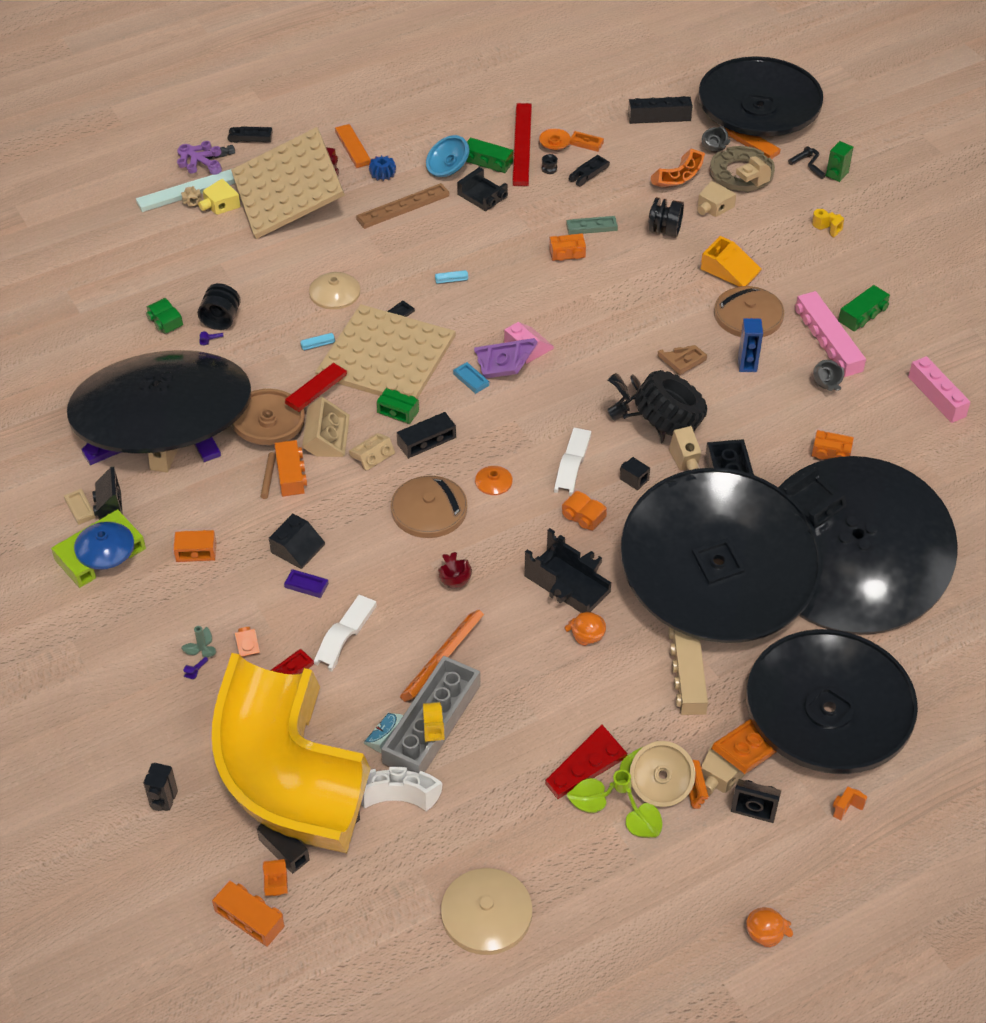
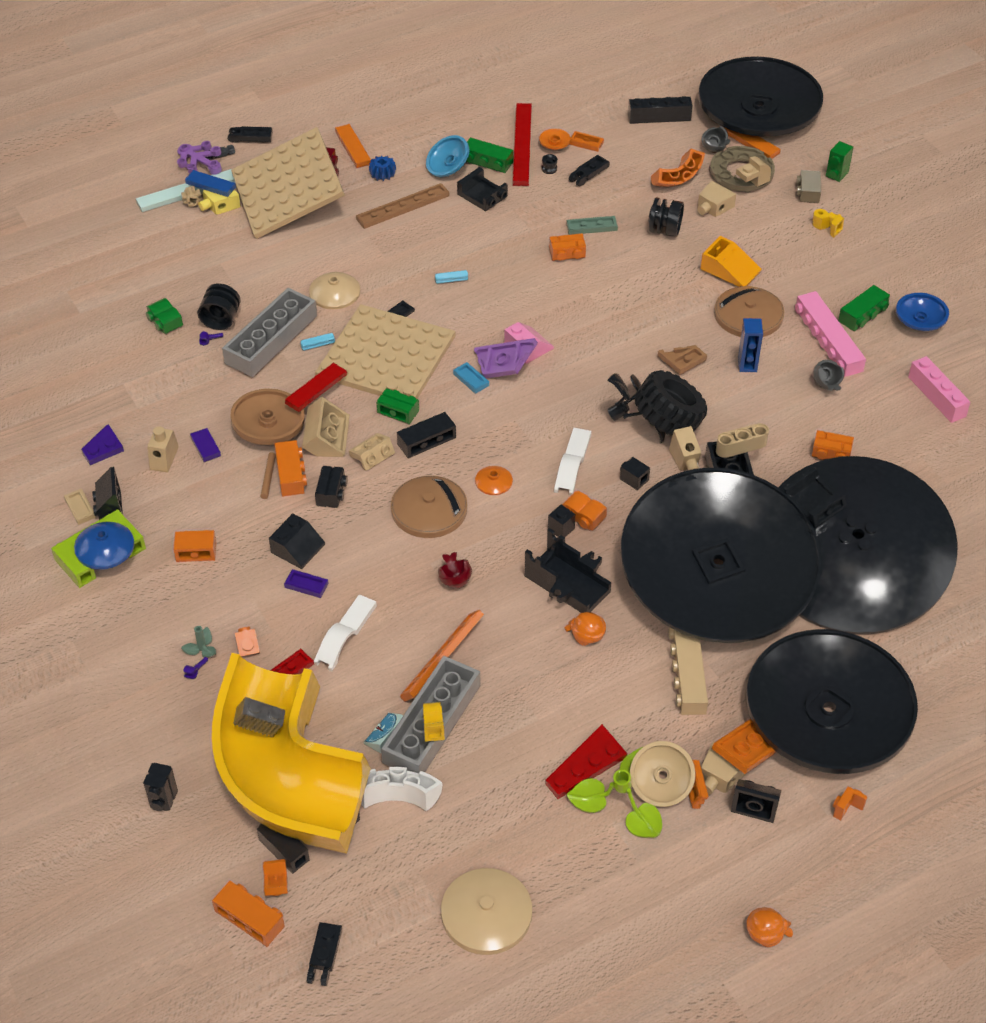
(159, 401): black dish -> none
(210, 183): none -> blue tile
(259, 717): none -> flat silver brick
(269, 332): none -> light grey brick
(324, 951): none -> black hinge
(330, 486): none -> black brick
(561, 521): none -> black brick
(742, 440): none -> tan beam
(808, 152): black piece -> none
(809, 186): none -> dark tan brick
(922, 311): none -> blue dish

